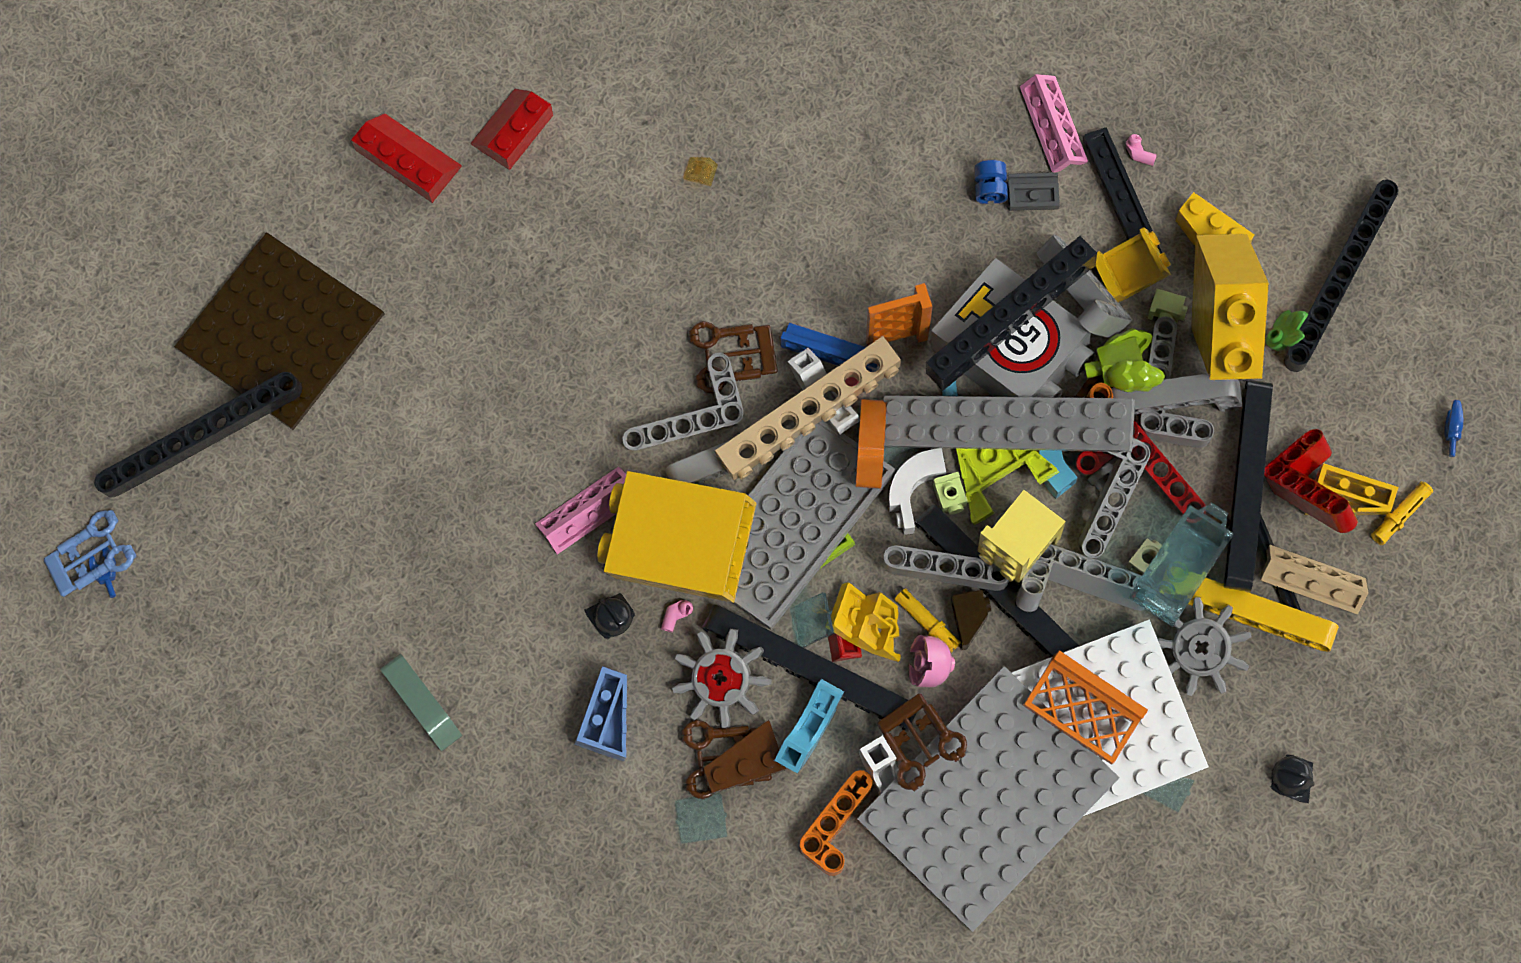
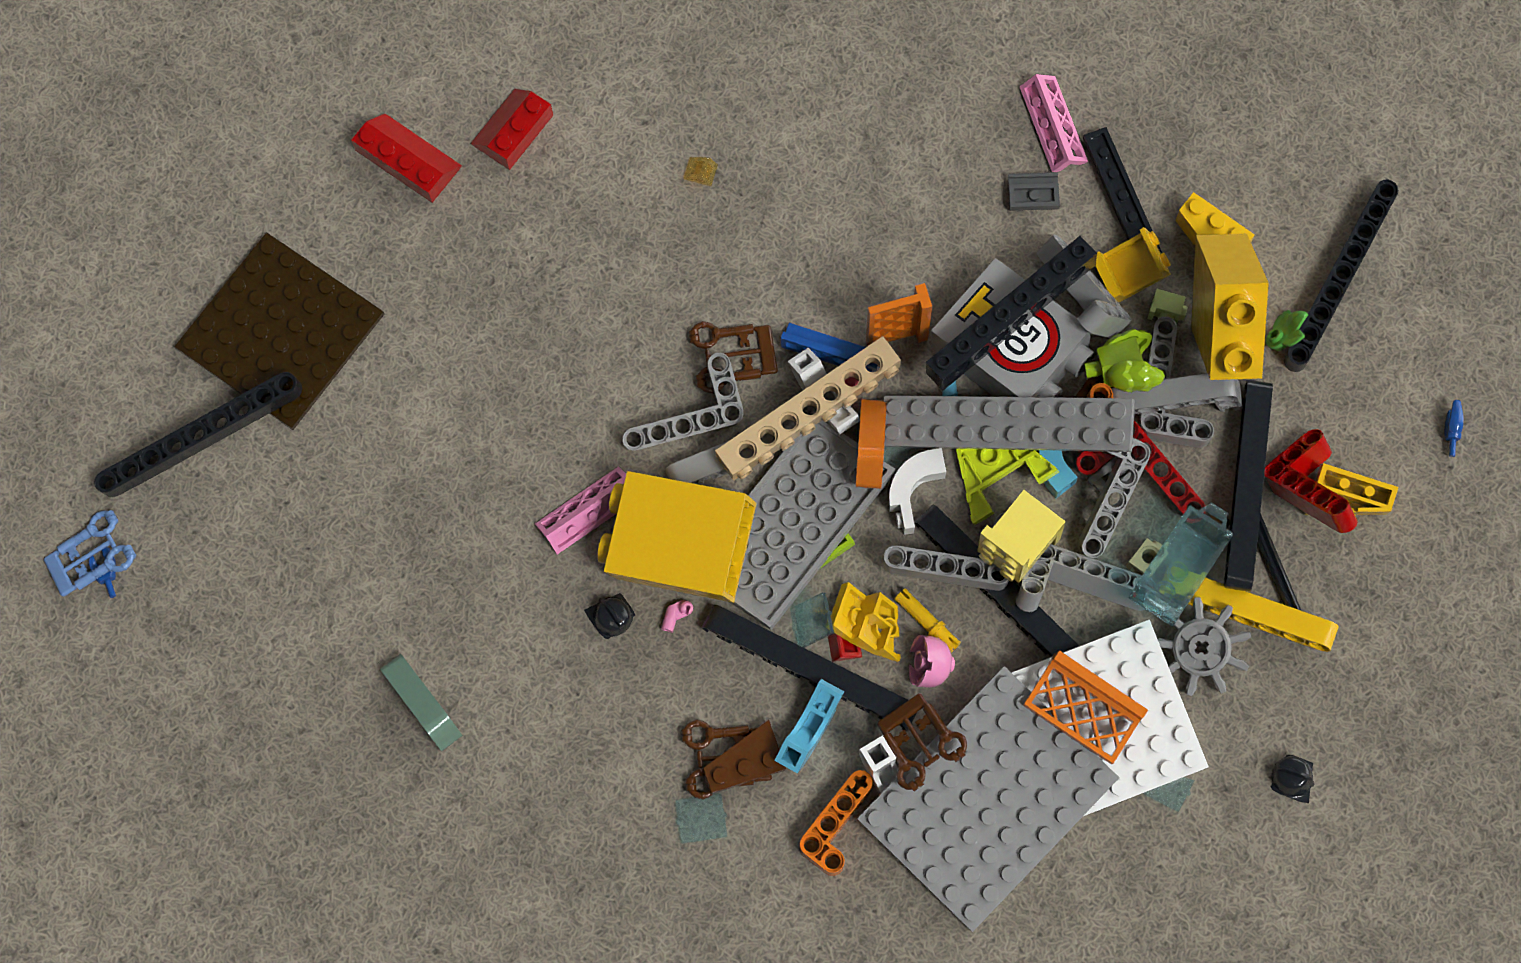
(605, 717): medium blue wedge -> none
(734, 668): light grey gear -> none
(947, 503): yellowish green brick -> none
(970, 615): dark brown slope -> none
(990, 181): blue wheel -> none
(1136, 150): bright pink arm -> none
(1314, 579): tan fence -> none
(1395, 520): yellow pin -> none

